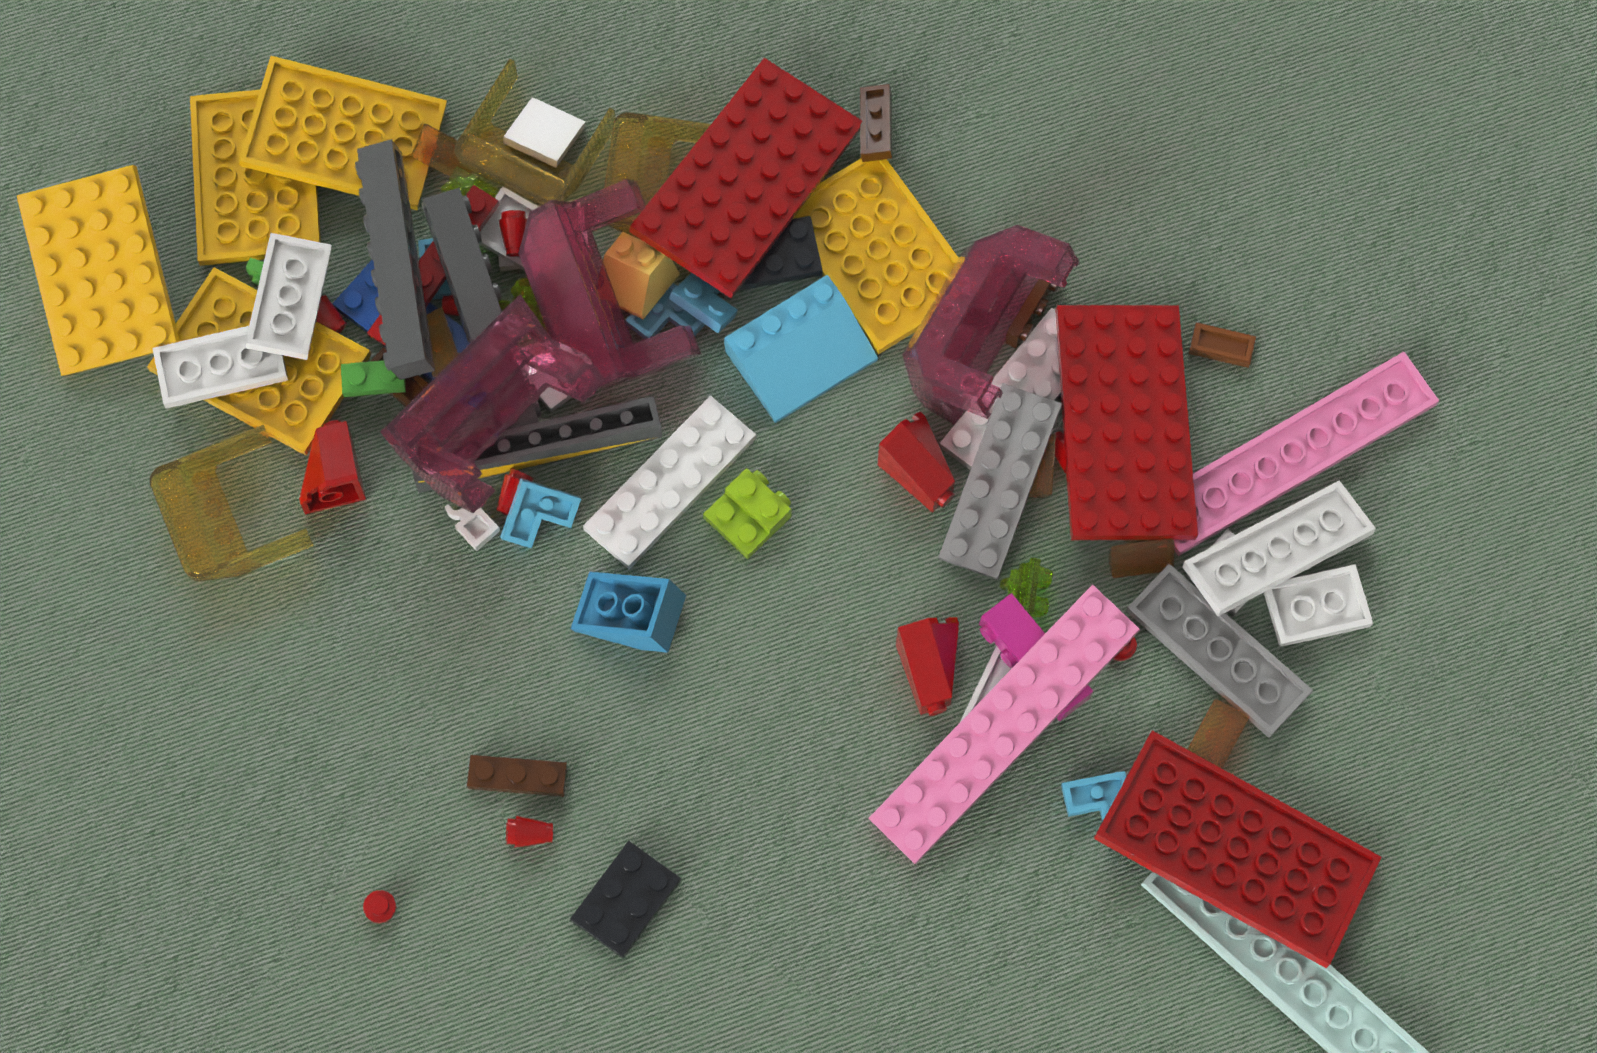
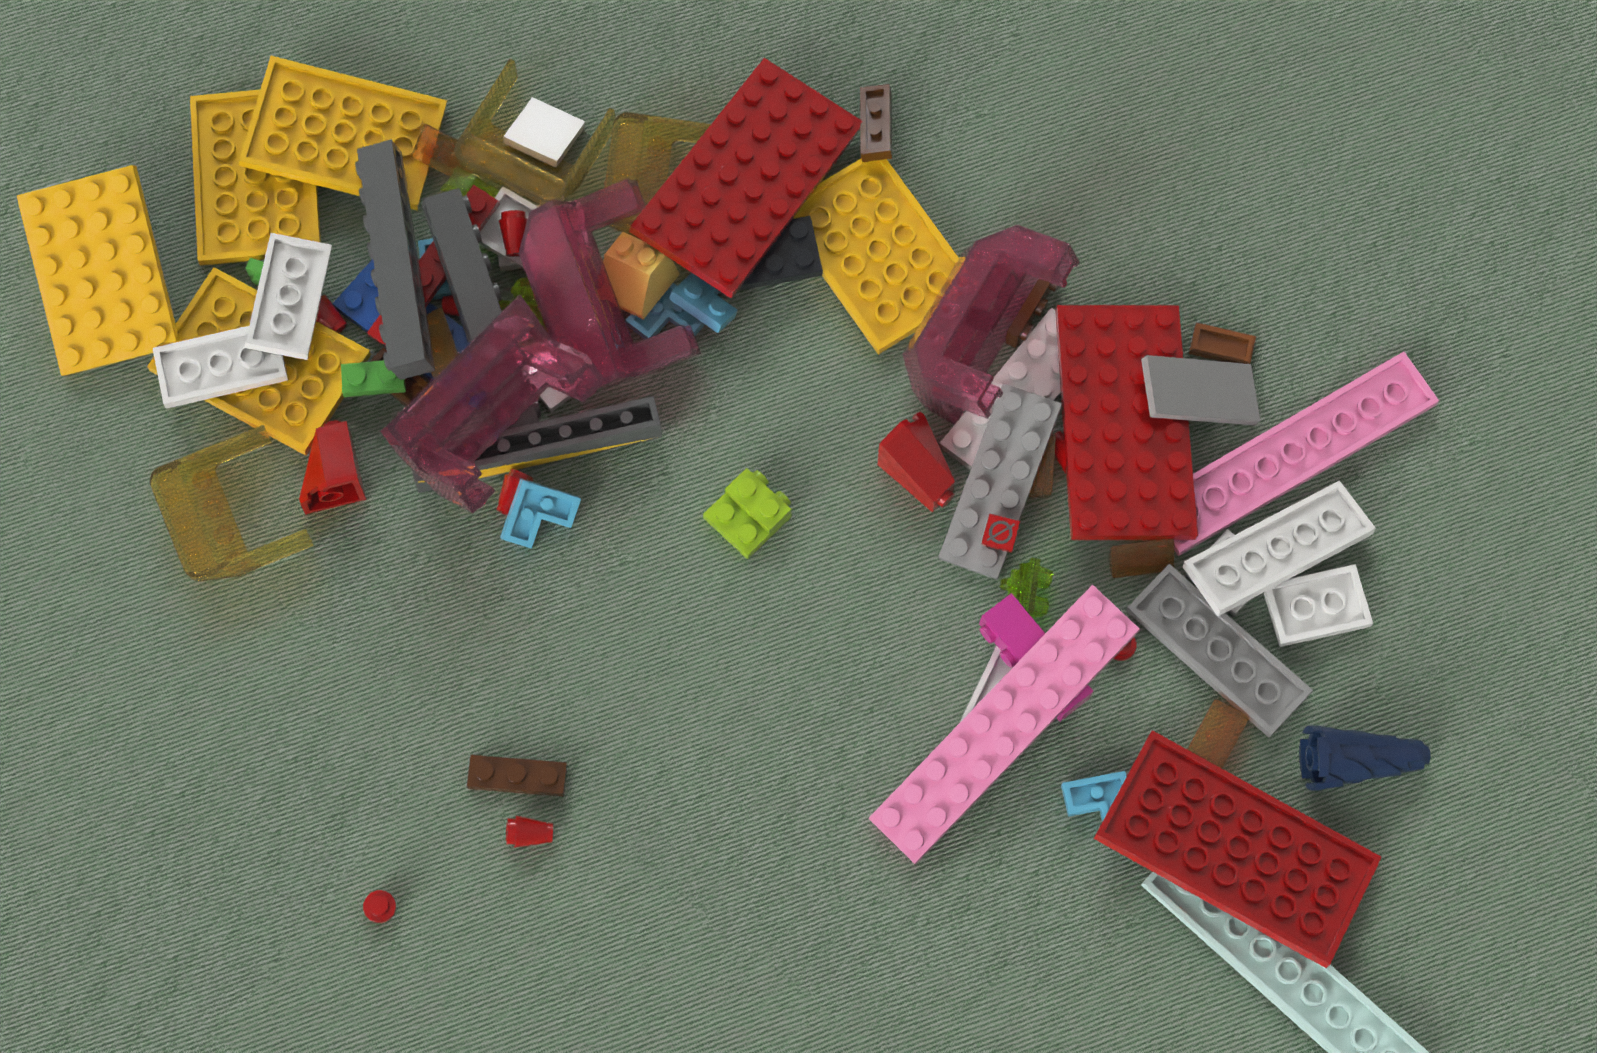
(474, 527): white plate -> none
(625, 899): black plate -> none
(630, 610): dark azure slope -> none
(669, 482): white plate -> none
(800, 349): medium azure slope -> none
(929, 661): red slope -> none
(1000, 533): none -> red tile
(1200, 390): none -> light grey tile
(1352, 756): none -> dark blue cone

